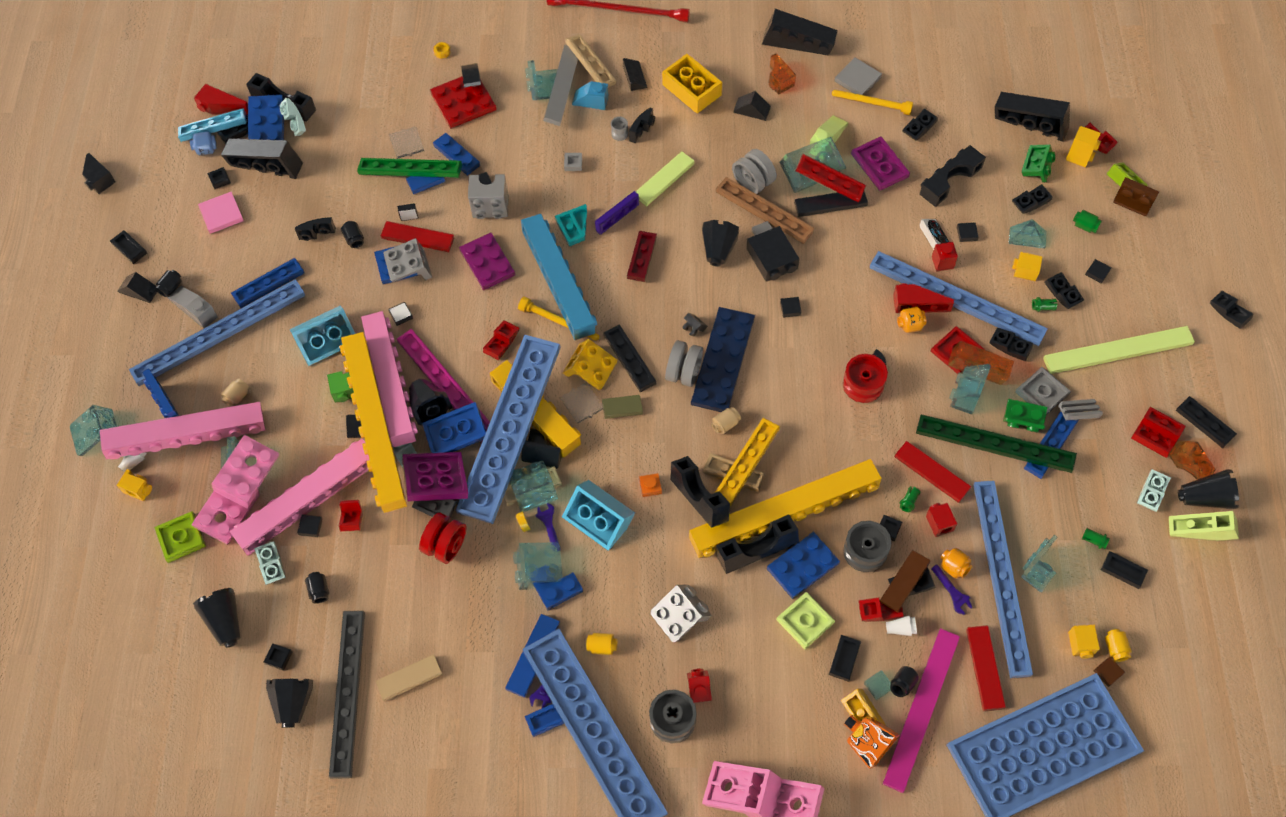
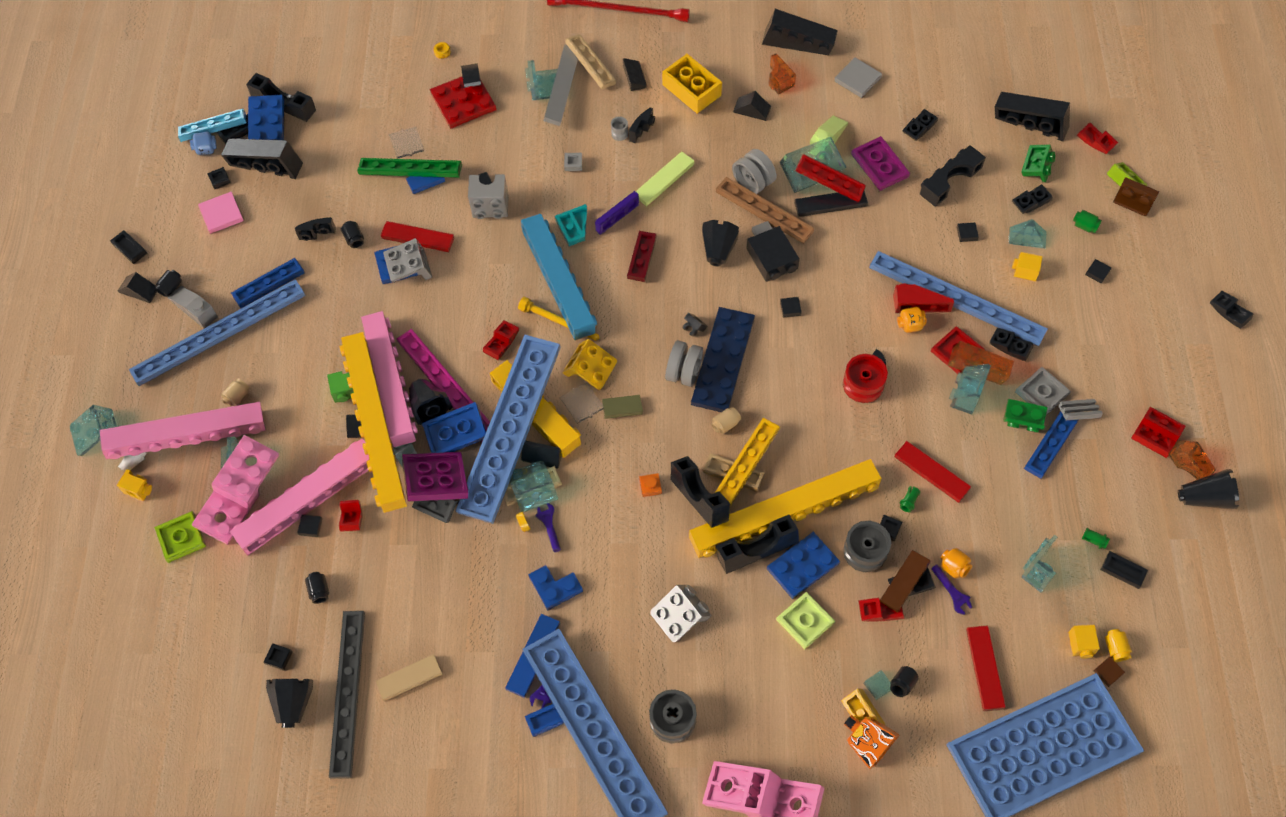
(96, 175): black slope -> none
(159, 395): blue plate -> none
(218, 102): red slope -> none
(220, 616): black cone -> none
(270, 563): light aqua slope -> none
(291, 112): light aqua slope -> none
(322, 335): medium azure slope -> none
(400, 313): white tile -> none
(408, 212): tile -> none
(442, 538): red wheel -> none
(454, 151): blue plate -> none
(487, 261): magenta plate -> none
(536, 436): black tile -> none
(537, 563): clear light blue bracket -> none
(592, 95): dark azure slope -> none
(598, 514): medium azure slope -> none
(601, 643): yellow brick -> none
(629, 358): black tile -> none
(699, 685): red bracket -> none
(844, 658): black tile -> none
(902, 626): white cone -> none
(905, 107): yellow piece -> none
(921, 711): dark pink tile -> none
(933, 232): slope -> none
(941, 519): red brick -> none
(944, 256): red brick -> none
(996, 443): dark green tile -> none
(1002, 580): medium blue plate -> none
(1044, 304): green pin -> none
(1064, 293): black slope -> none
(1083, 146): yellow brick -> none
(1118, 350): yellowish green tile -> none
(1153, 490): light aqua slope -> none
(1205, 526): yellowish green slope -> none
(1206, 422): black tile -> none

